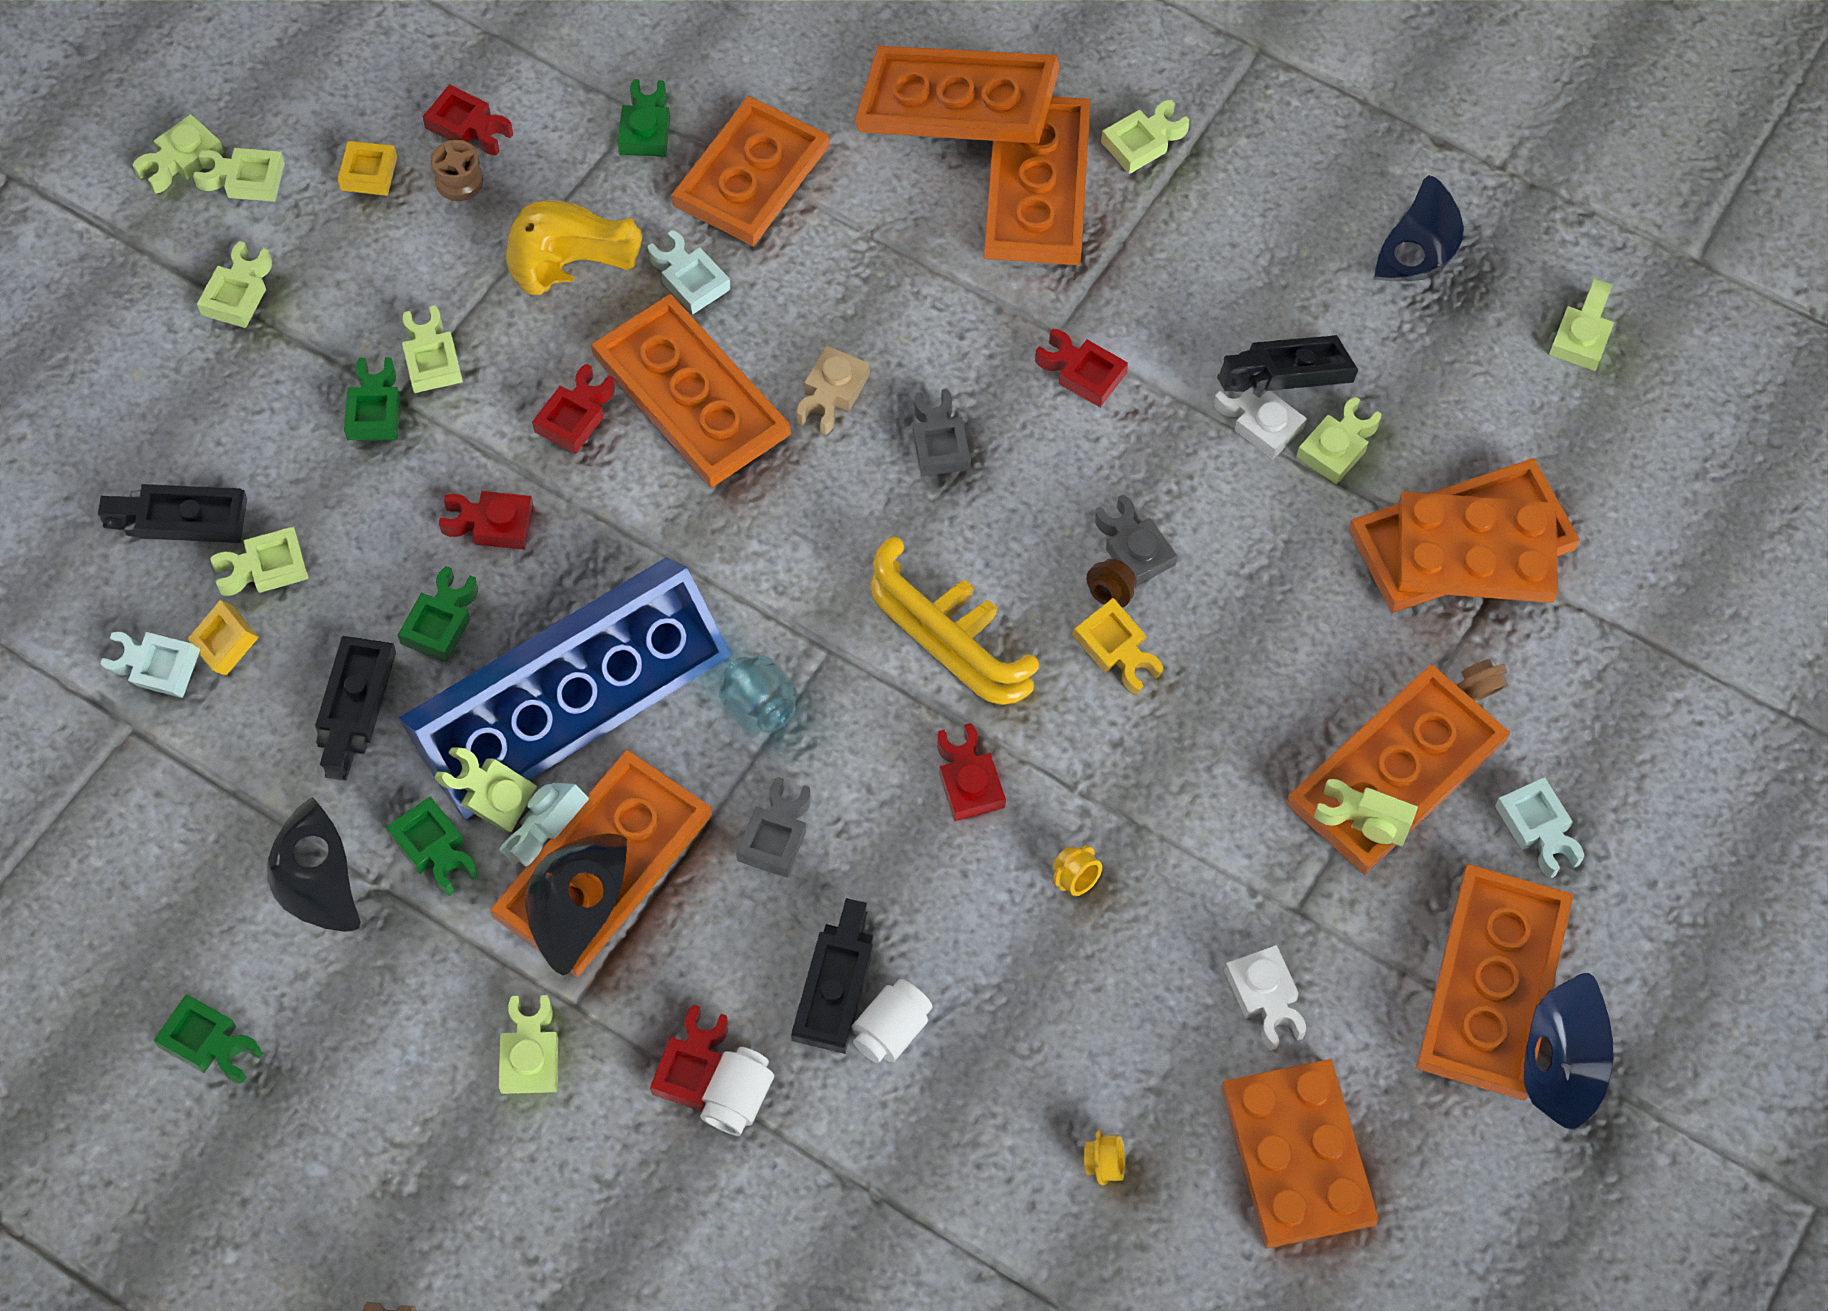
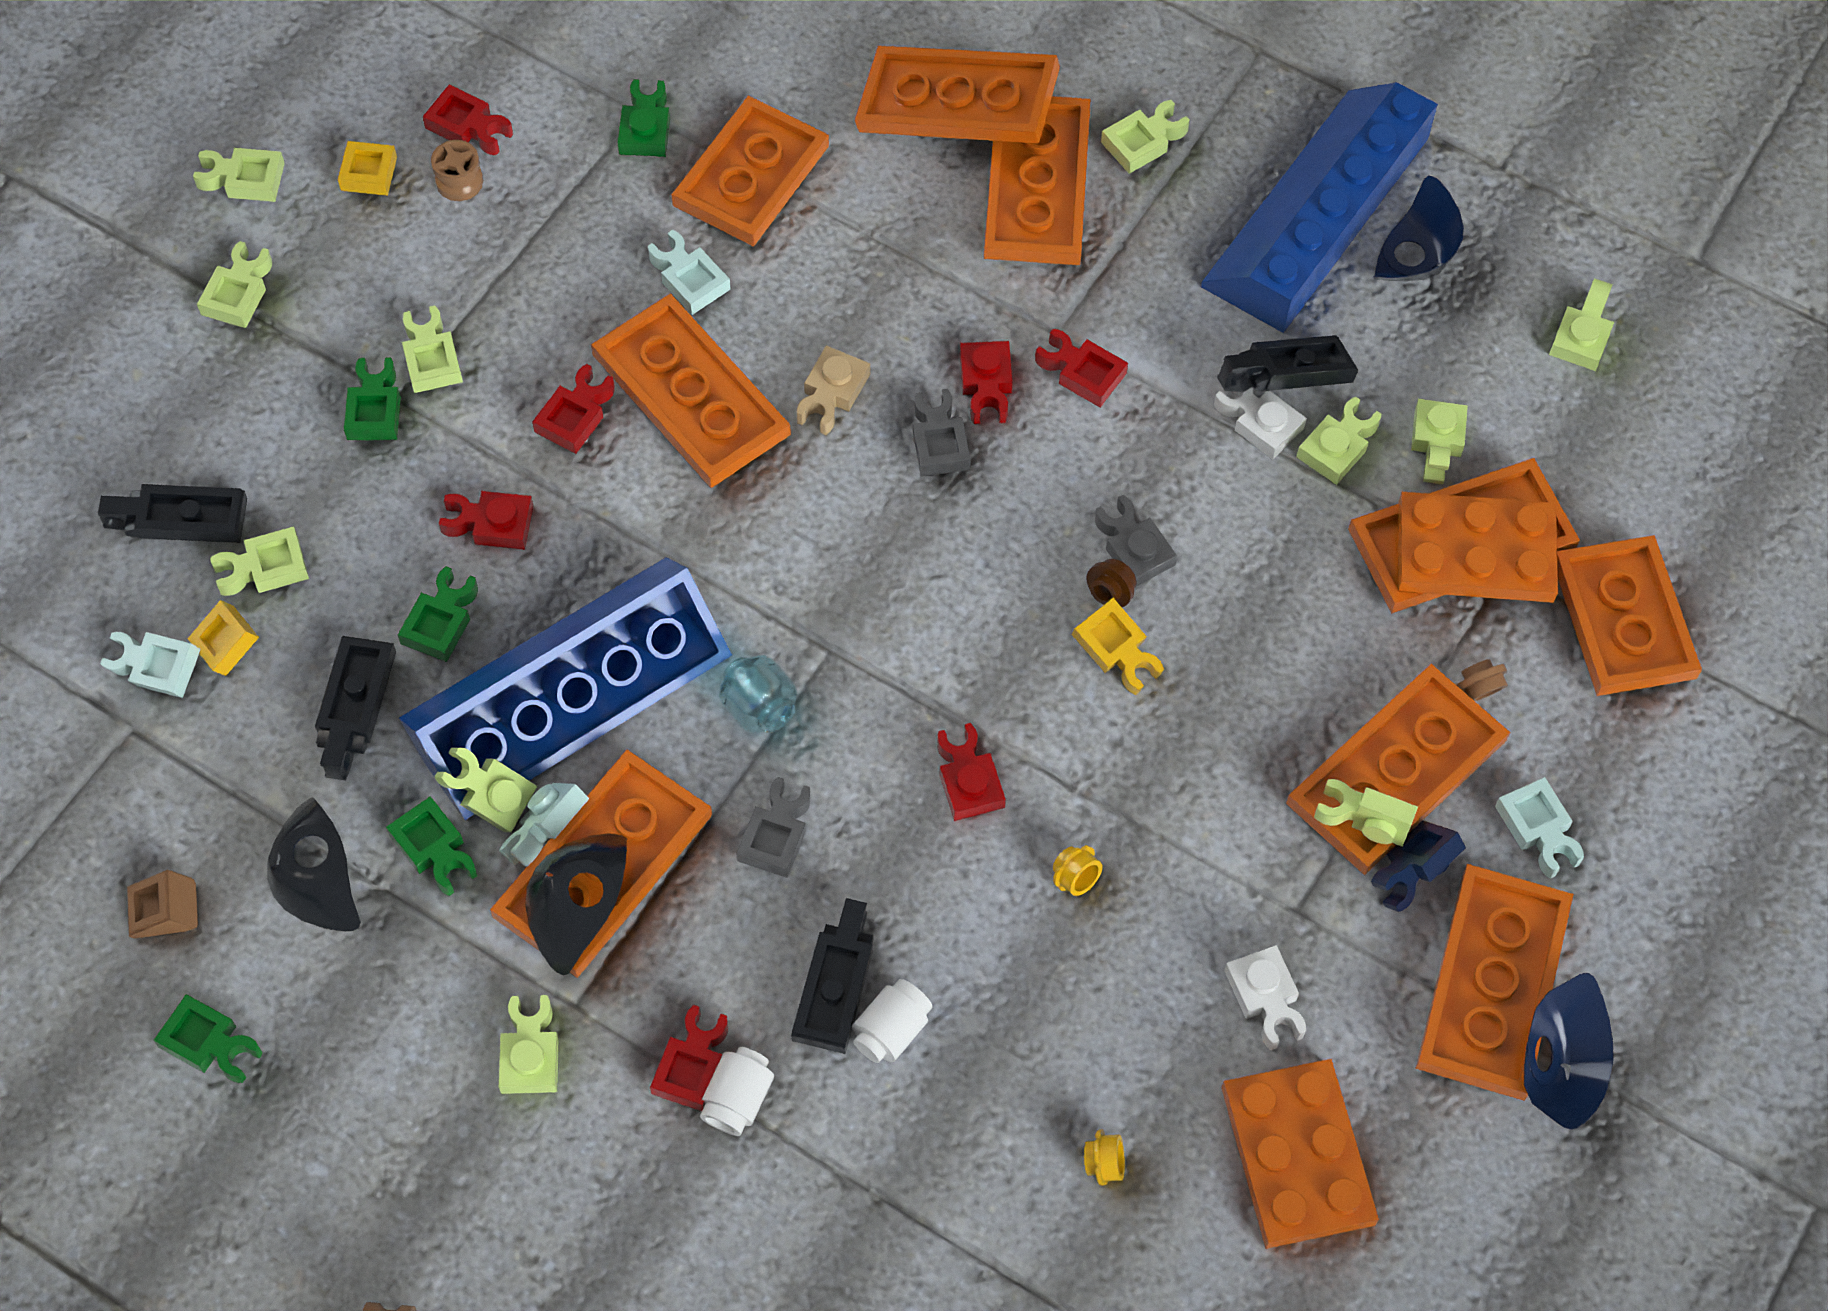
(162, 905): none -> medium nougat slope
(176, 153): yellowish green plate -> none
(562, 232): yellow piece -> none
(949, 640): yellow piece -> none
(986, 376): none -> red plate
(1322, 202): none -> blue slope
(1423, 856): none -> dark blue plate
(1439, 432): none -> yellowish green plate
(1626, 615): none -> orange plate

